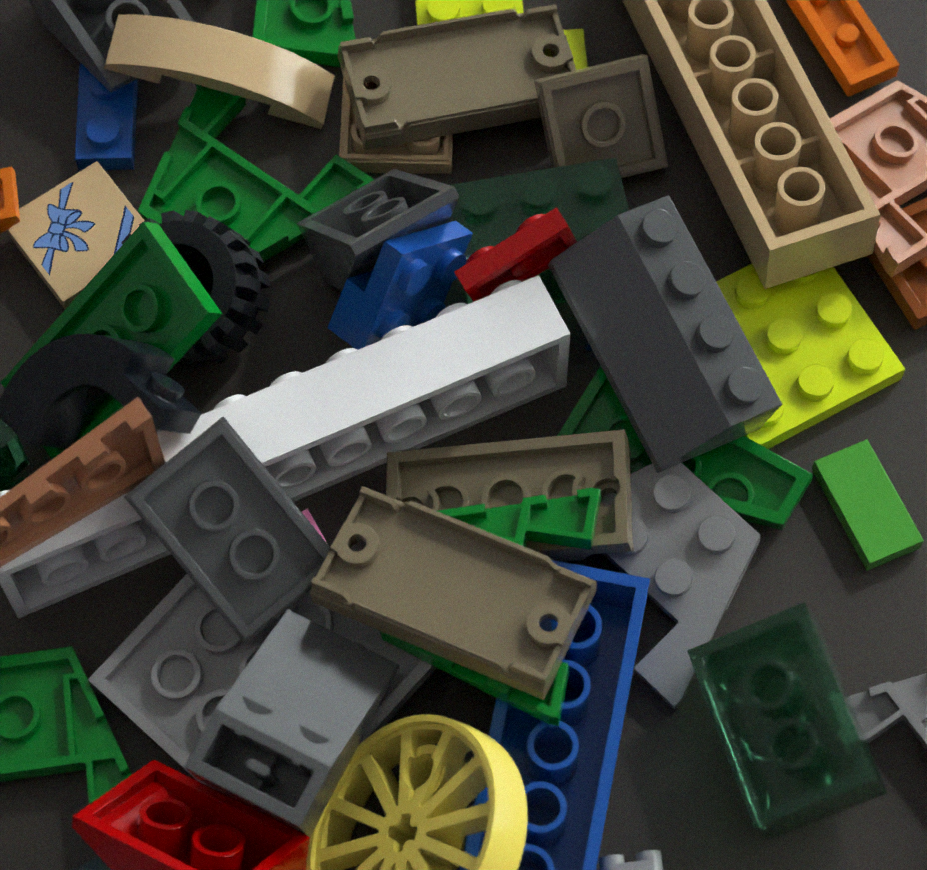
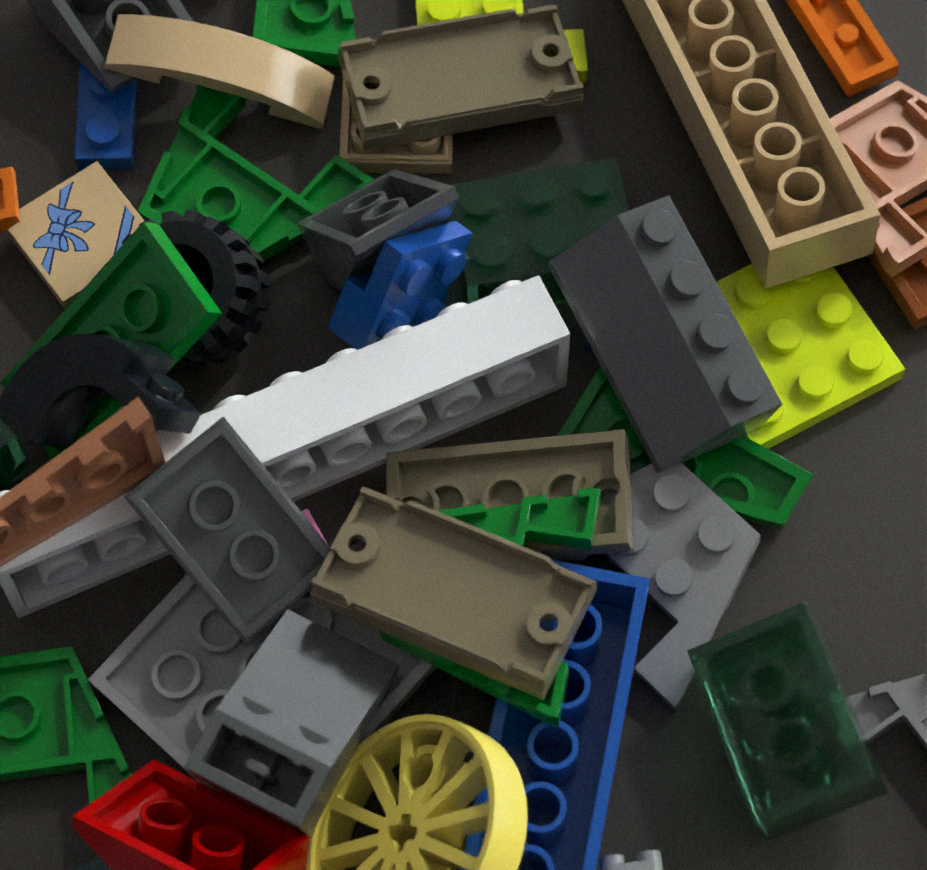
(518, 256): red plate -> none
(603, 116): dark tan tile -> none
(867, 505): bright green tile -> none

